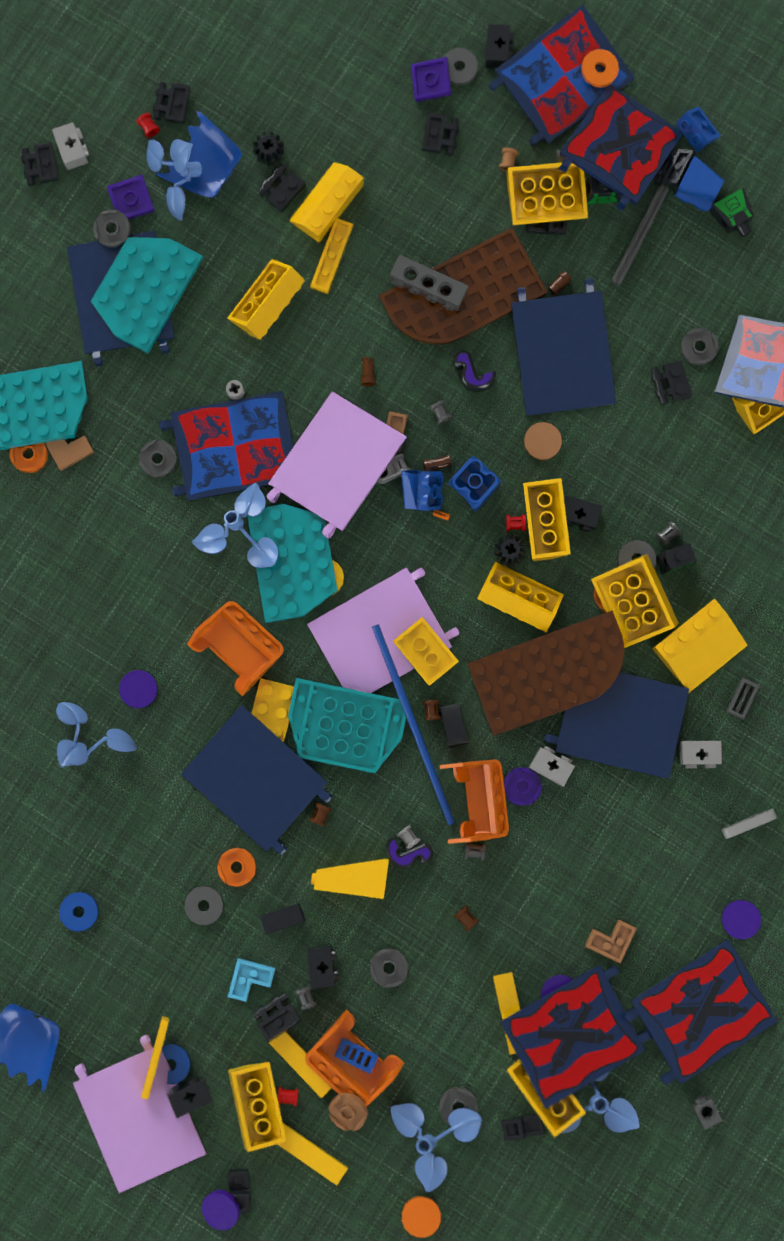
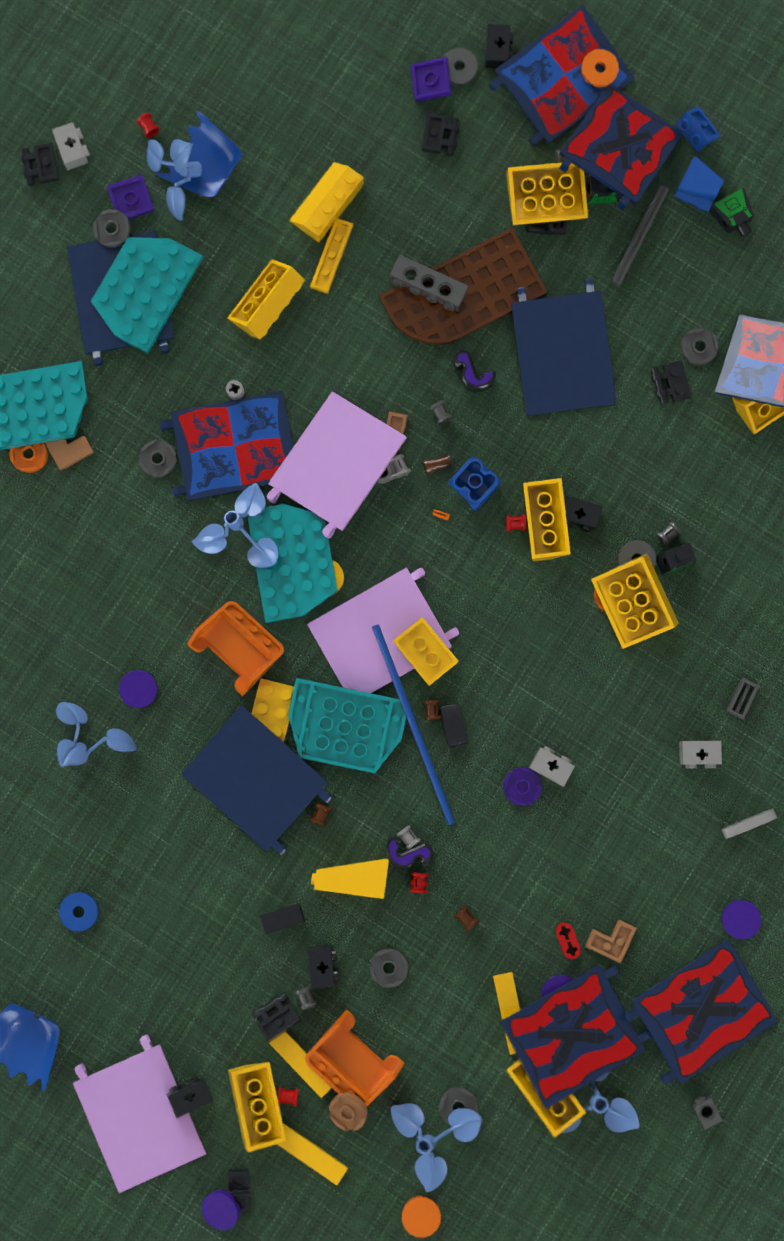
(155, 1057): yellow tile -> none
(177, 102): black plate -> none
(182, 1060): blue tile -> none
(215, 905): dark grey tile -> none
(225, 867): orange tile -> none
(245, 974): medium azure tile -> none
(263, 143): black gear -> none
(286, 190): black plate -> none
(368, 375): reddish brown pin -> none
(371, 1064): blue slope -> none
(419, 883): none -> red bush
(422, 489): blue piece -> none
(475, 851): dark grey bush -> none
(484, 798): orange windscreen -> none
(503, 551): black gear -> none
(508, 159): medium nougat bush -> none
(520, 597): yellow slope -> none
(522, 1127): black slope -> none
(542, 441): medium nougat tile -> none
(549, 673): reddish brown plate -> none
(559, 283): reddish brown pin -> none
(572, 939): none -> red beam
(627, 726): dark blue flag -> none
(674, 167): black plate -> none
(700, 645): yellow slope -> none

